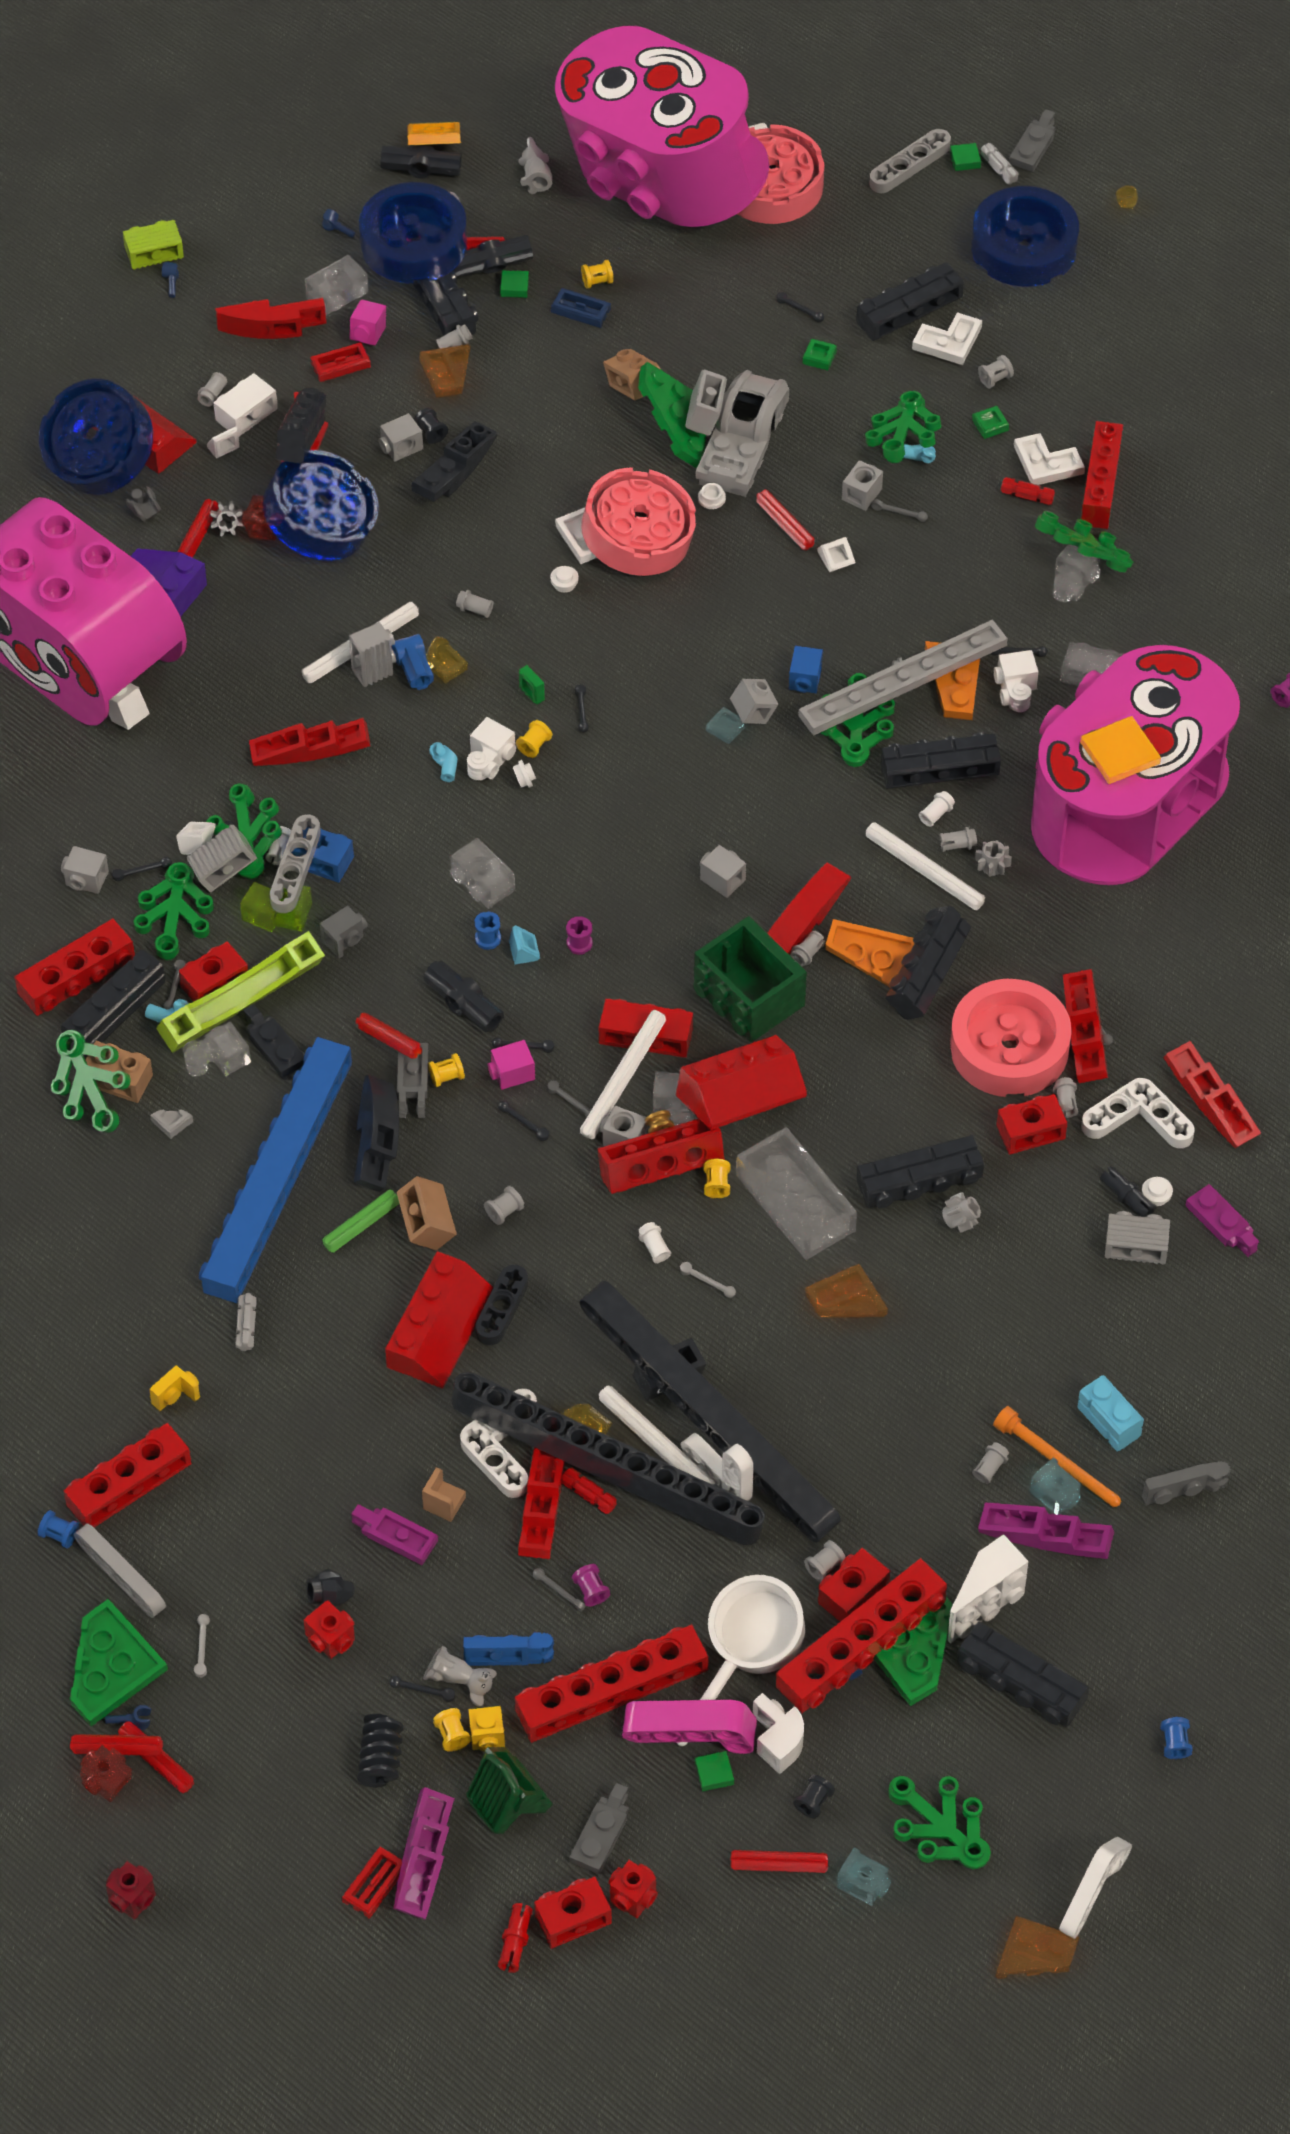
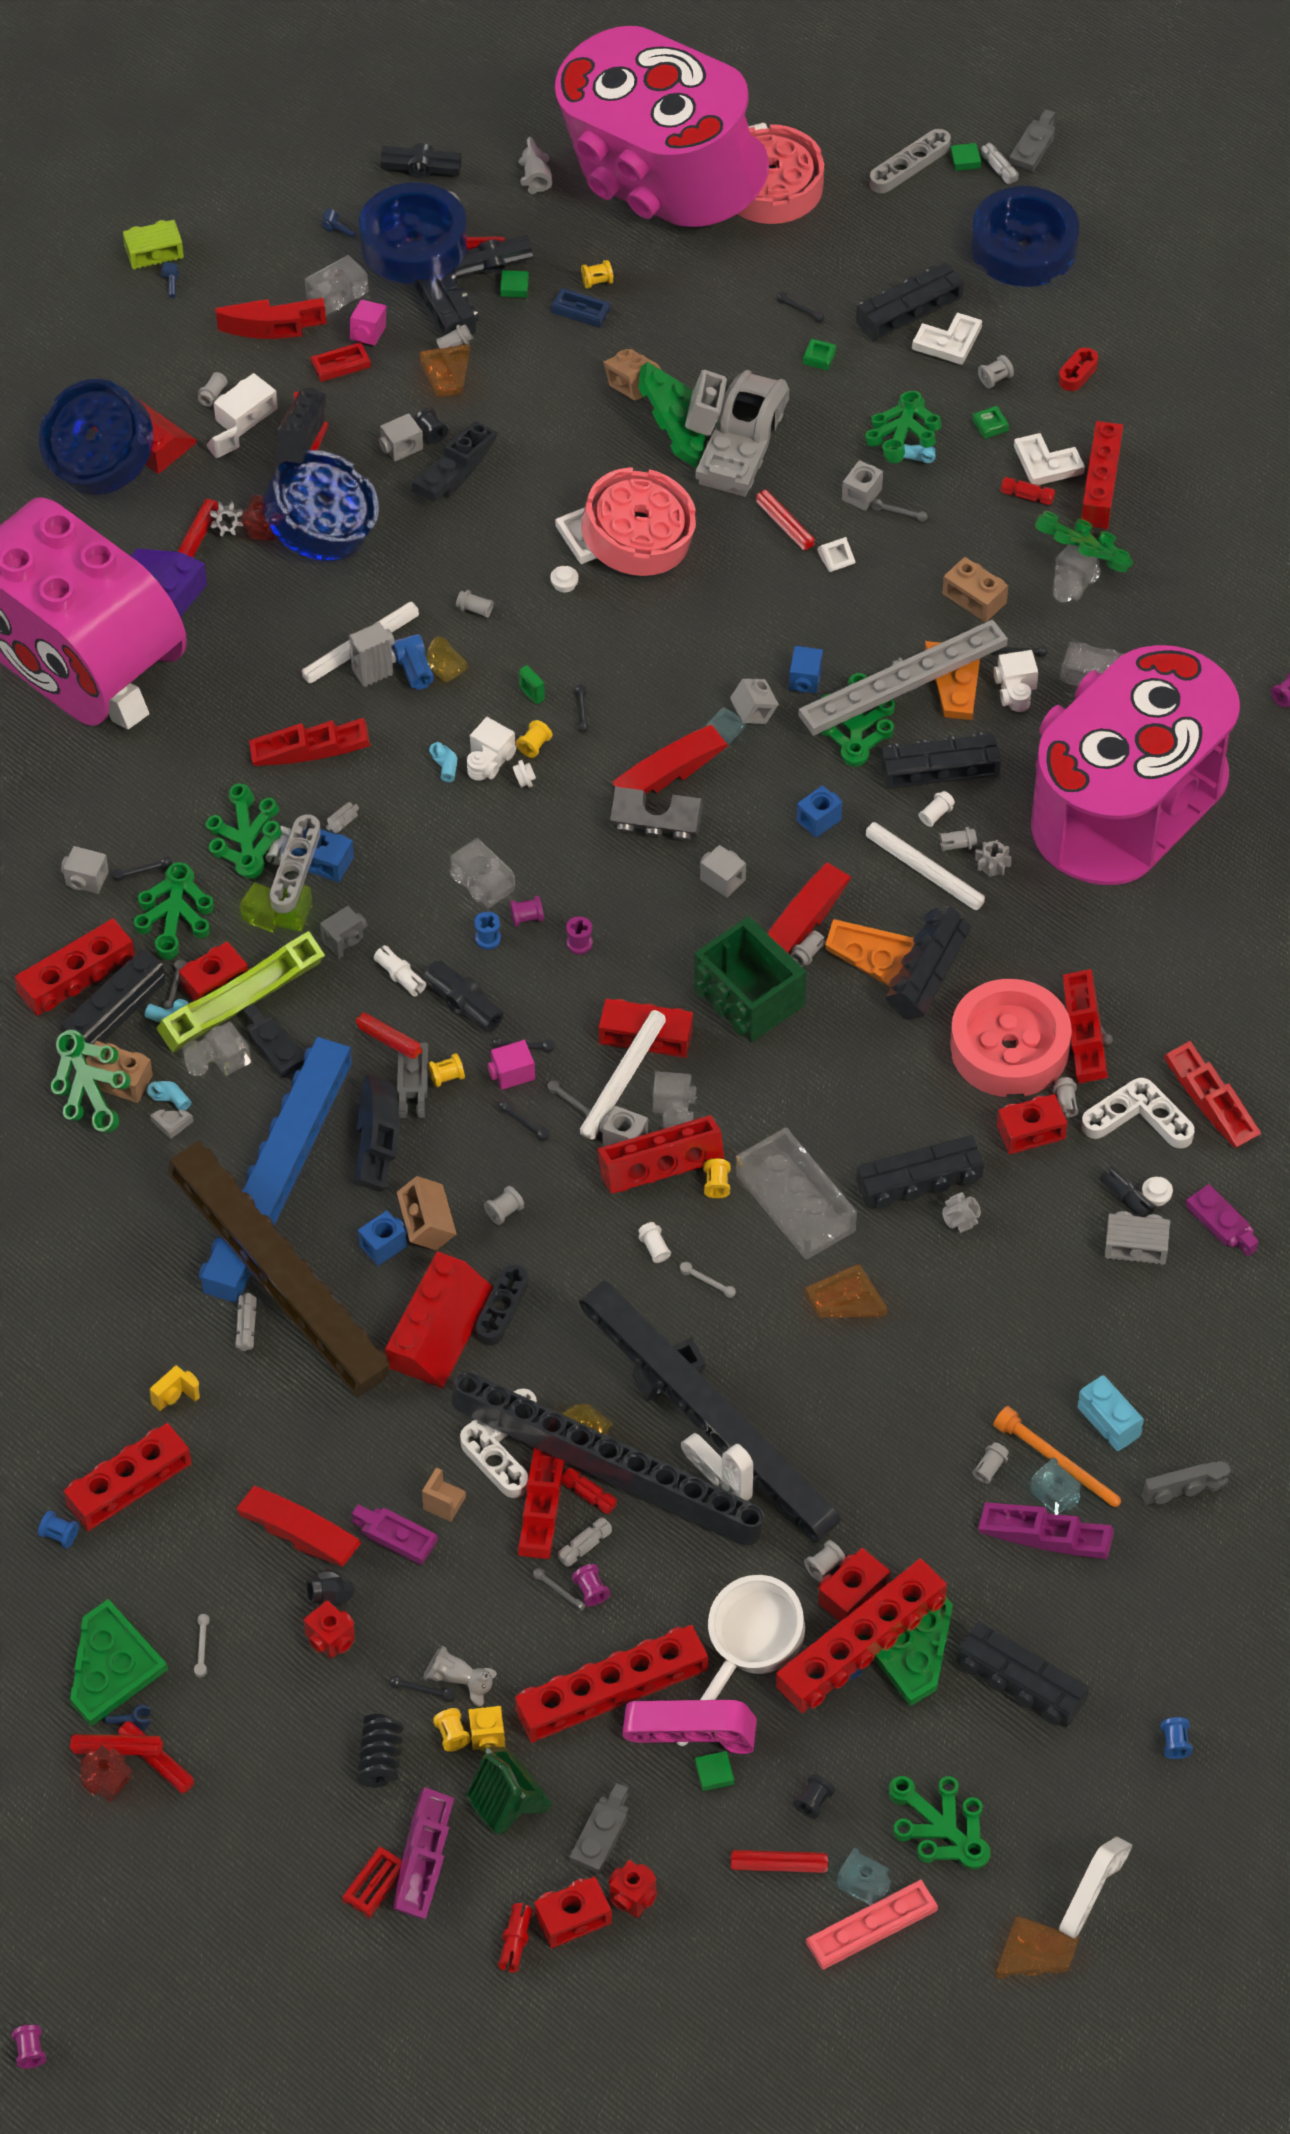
(28, 2046): none -> magenta bush
(120, 1570): light grey beam -> none
(130, 1889): dark red brick -> none
(143, 504): dark grey arm -> none
(169, 1092): none -> medium azure arm
(194, 836): white slope -> none
(221, 858): light grey brick -> none
(279, 1268): none -> dark brown brick
(299, 1525): none -> red slope
(342, 817): none -> light grey axle
(361, 1221): bright green axle -> none
(380, 1248): none -> blue brick
(399, 970): none -> white pin
(434, 133): light orange tile -> none
(508, 1650): blue hinge -> none
(523, 946): medium azure slope -> none
(526, 910): none -> magenta bush
(584, 1542): none -> light grey axle
(650, 1434): white axle -> none
(658, 1121): pearl gold bush -> none
(674, 760): none -> red slope
(680, 819): none -> flat silver arch
(711, 496): white plate -> none
(741, 1082): red slope -> none
(784, 1736): white brick -> none
(819, 811): none -> blue brick
(871, 1924): none -> coral tile
(975, 589): none -> medium nougat brick
(992, 1582): white slope -> none
(1073, 366): none -> red beam
(1120, 750): light orange tile -> none
(1123, 196): clear yellow hinge -> none

